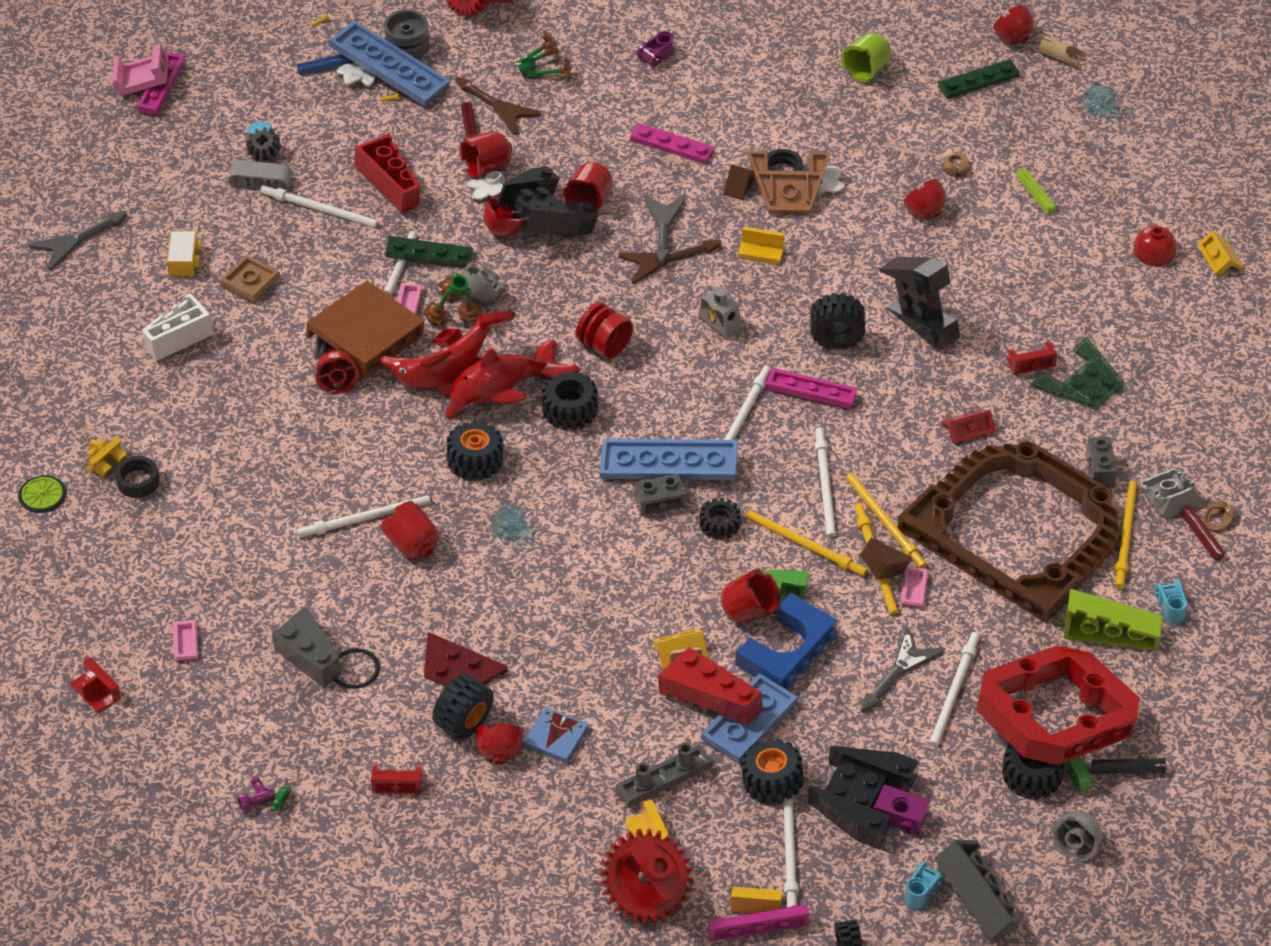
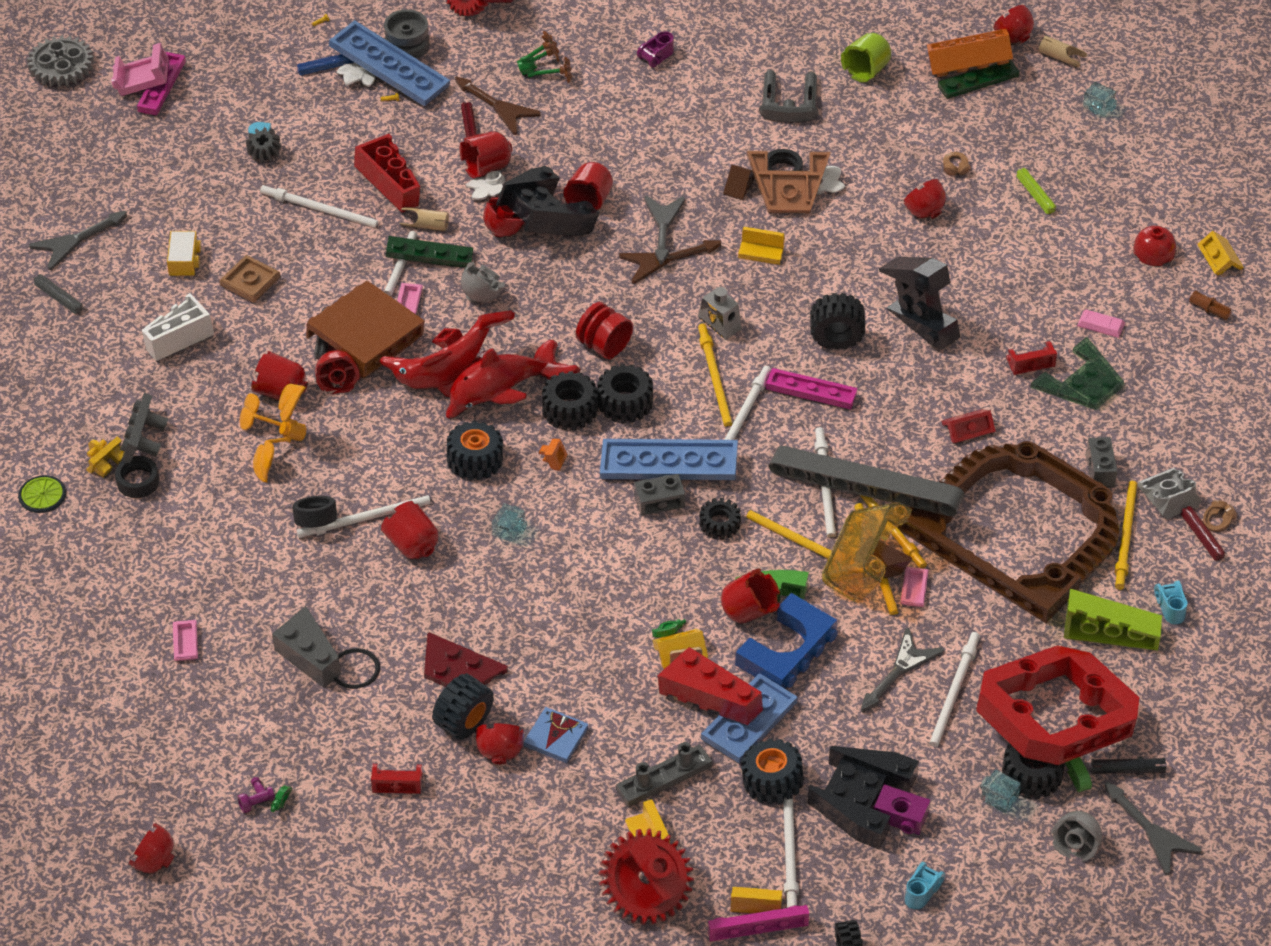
(58, 294): none -> dark grey axle
(60, 61): none -> light grey gear
(96, 686): red panel -> none
(133, 438): none -> dark grey plate
(154, 851): none -> red cylinder
(255, 174): light grey beam -> none
(275, 374): none -> red cylinder
(288, 428): none -> light orange plant
(314, 511): none -> black tyre
(429, 219): none -> tan piece
(451, 289): dark orange plant -> none
(554, 454): none -> orange tile
(620, 405): none -> black tyre
(668, 628): none -> green piece
(672, 143): dark pink plate -> none
(707, 343): none -> yellow bar
(789, 112): none -> dark grey piece
(851, 564): none -> clear yellow windscreen
(866, 480): none -> dark grey beam
(970, 52): none -> orange slope
(978, 888): dark grey wedge -> none
(1000, 791): none -> clear light blue brick
(1101, 323): none -> bright pink tile
(1161, 840): none -> dark grey piece
(1210, 305): none -> dark orange axle

